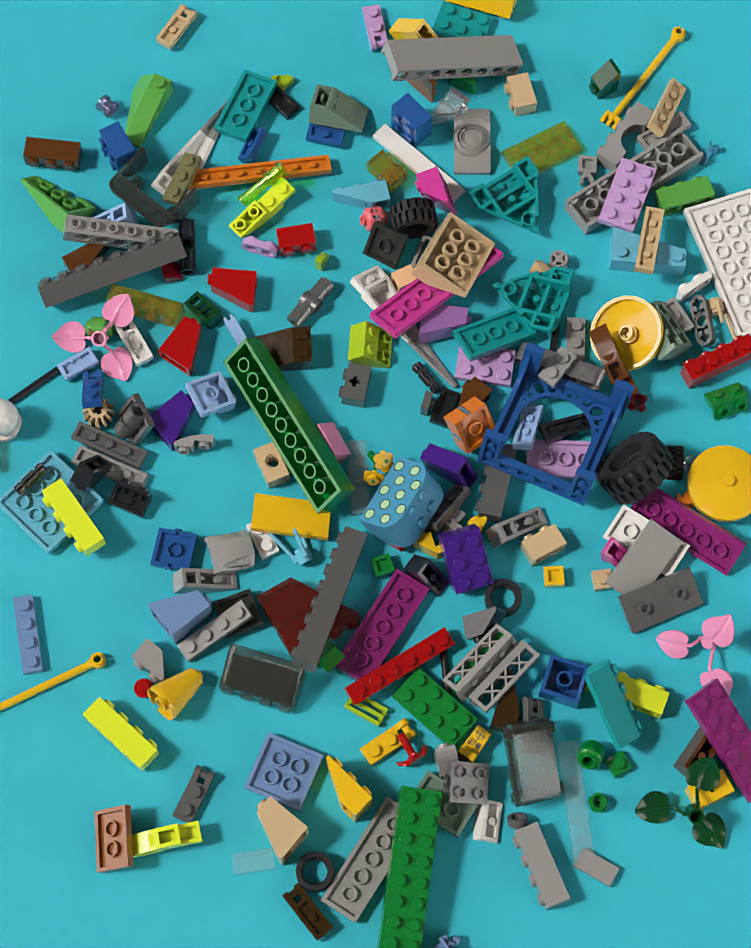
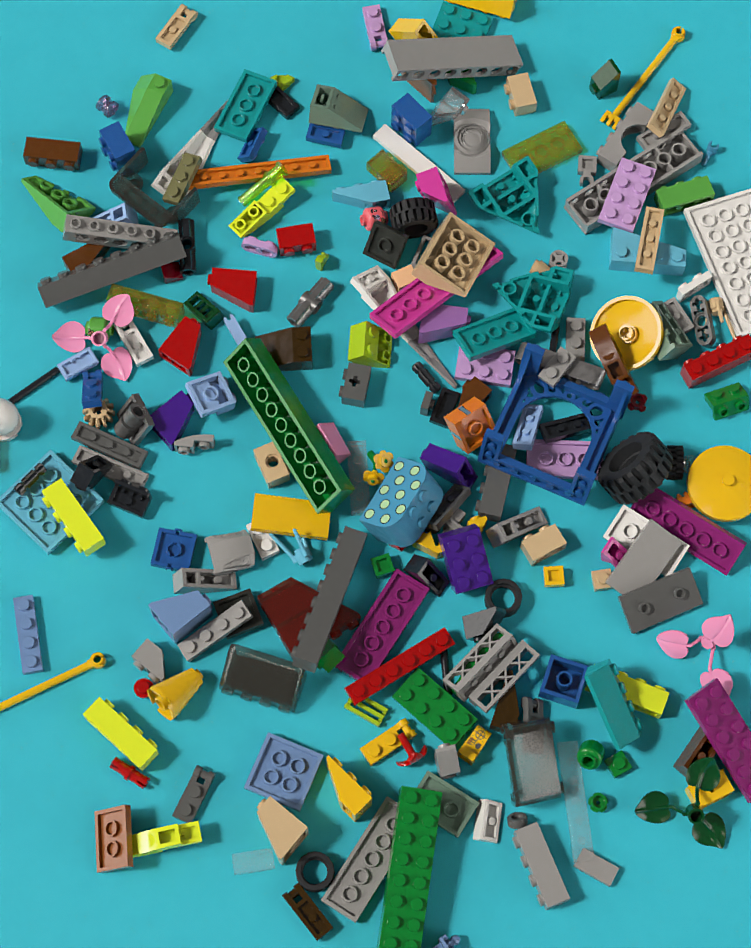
(129, 772): none -> red pin
(467, 782): flat silver plate -> none

